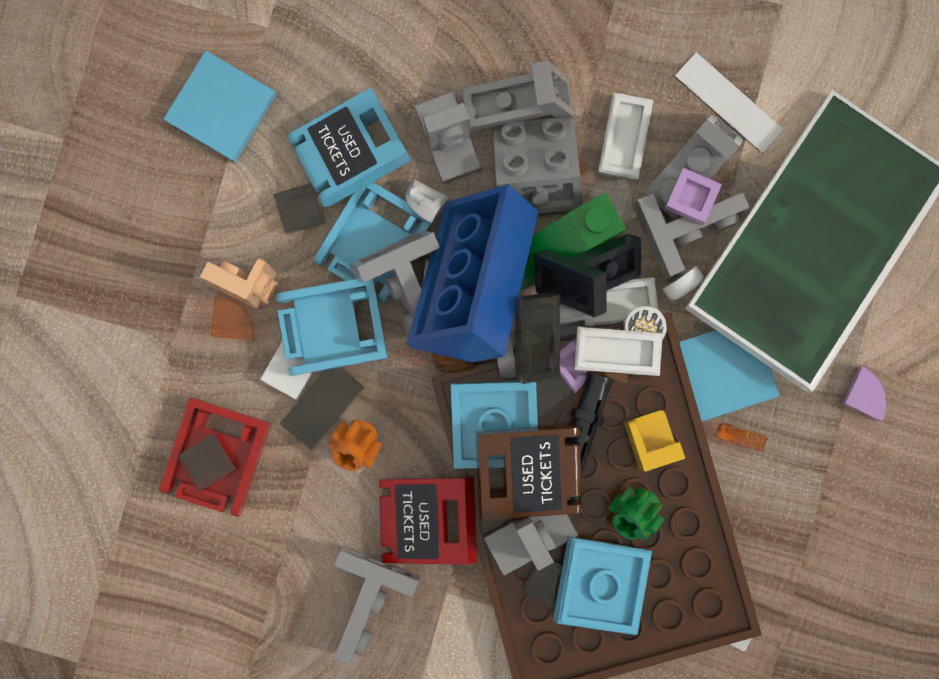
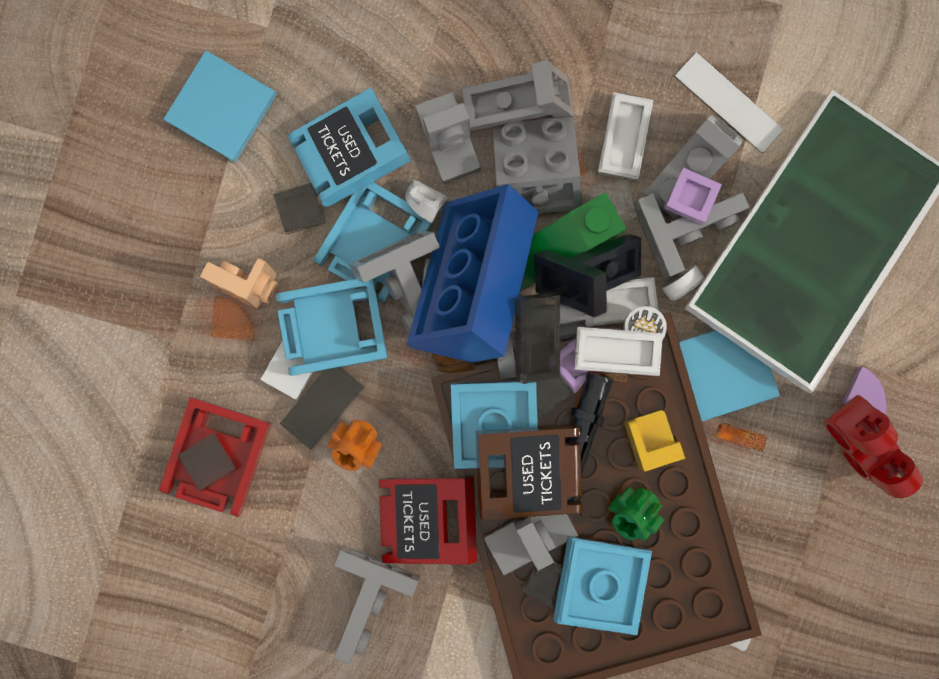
(872, 448): none -> red piece

